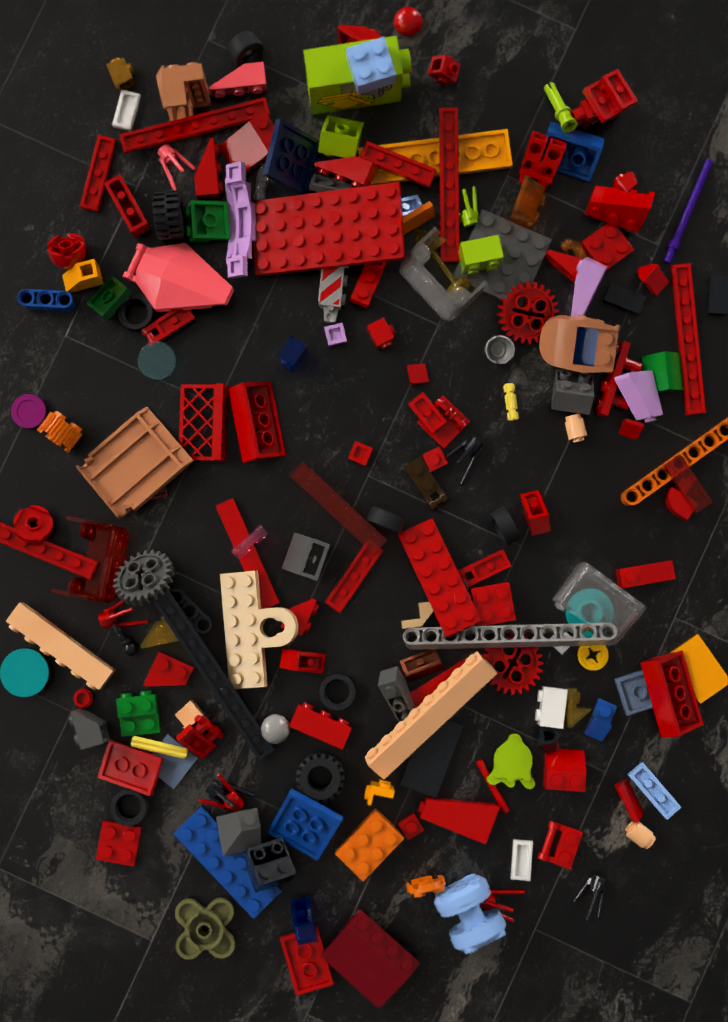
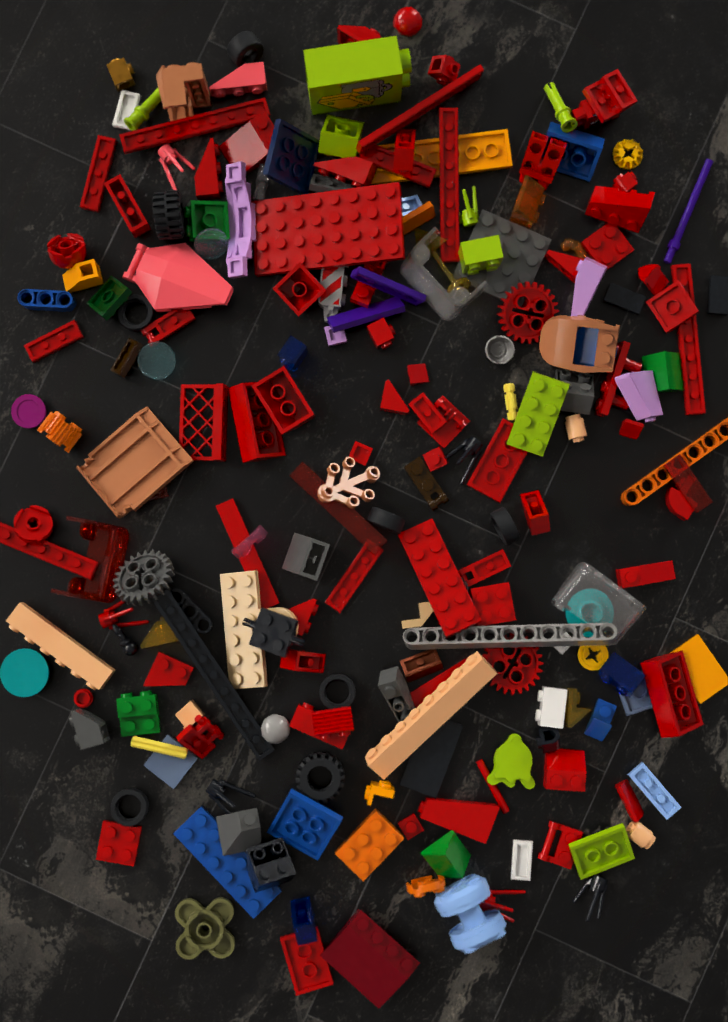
(53, 341): none -> red tile
(126, 357): none -> dark brown plate
(130, 767): red plate -> none
(141, 113): none -> lime pin
(211, 243): none -> clear light blue piece
(233, 797): red plant -> none
(274, 632): none -> black plate
(283, 401): none -> red slope
(299, 289): none -> red slope
(333, 721): none -> red brick
(347, 485): none -> plant
(364, 315): none -> dark purple tile
(370, 65): light blue brick -> none
(388, 286): none -> dark purple tile
(392, 401): none -> red slope
(404, 150): none -> red slope
(419, 109): none -> red tile
(448, 856): none -> green slope
(497, 465): none -> red tile
(537, 413): none -> lime plate
(601, 851): none -> lime plate
(621, 675): none -> clear blue brick
(628, 162): none -> yellow gear
(672, 306): none -> red plate

